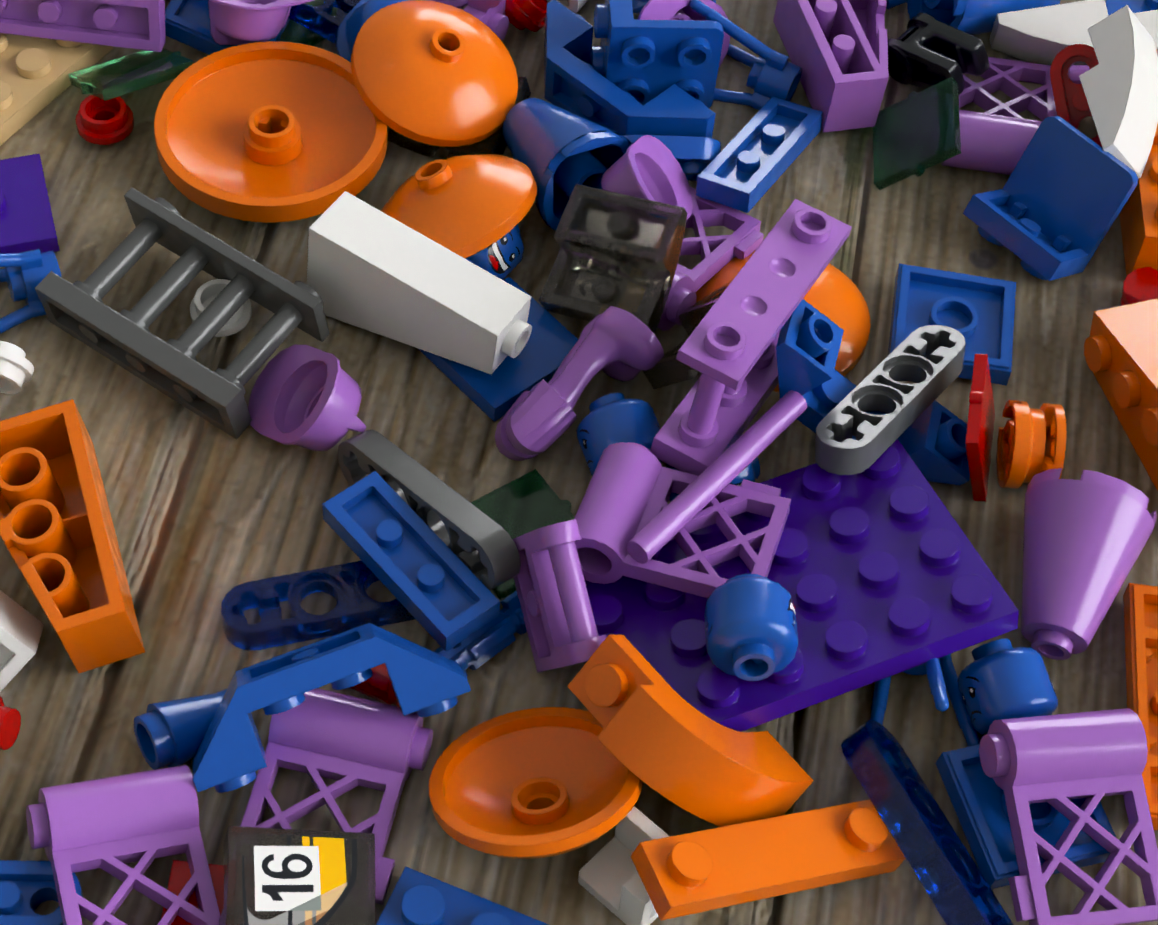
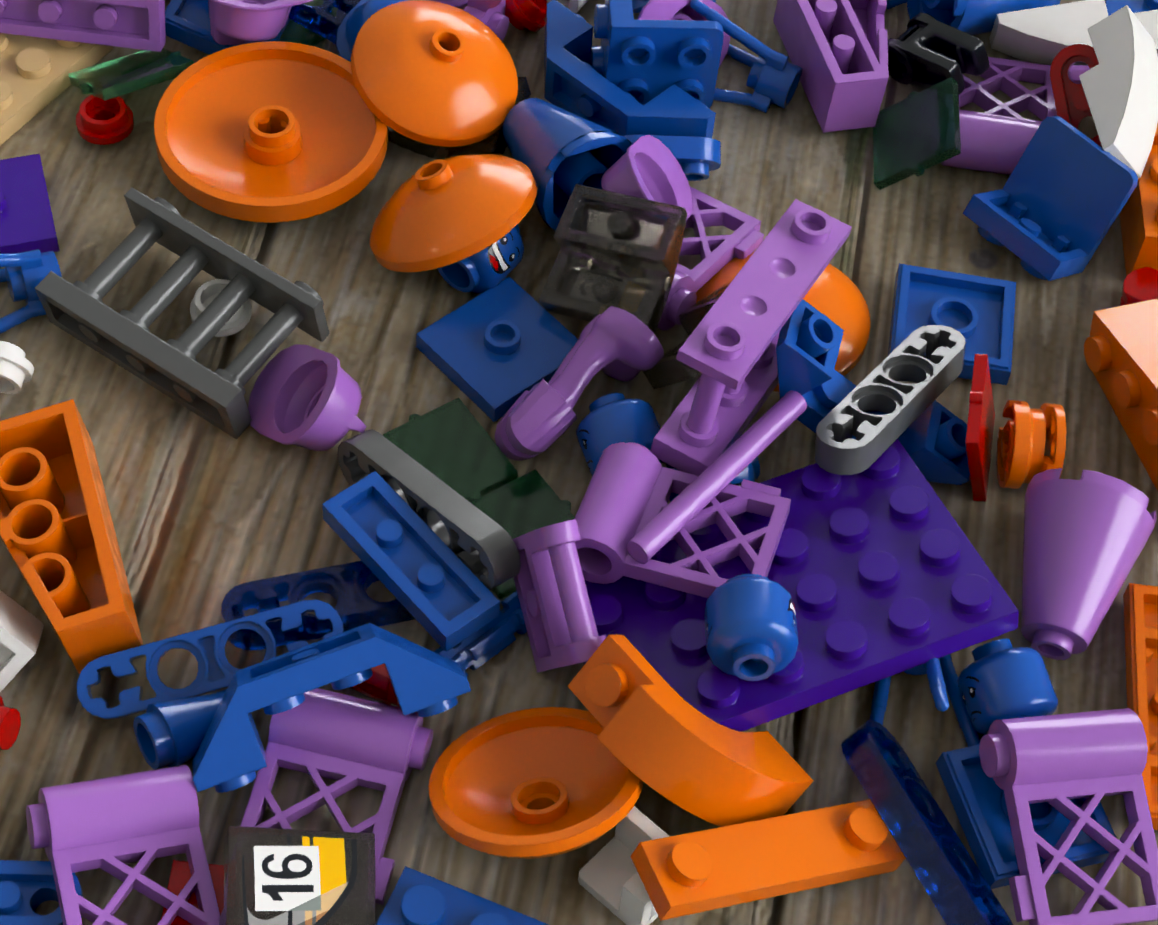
(209, 650): none -> blue beam
(412, 288): white slope -> none
(455, 450): none -> clear green piece
(759, 154): blue plate -> none

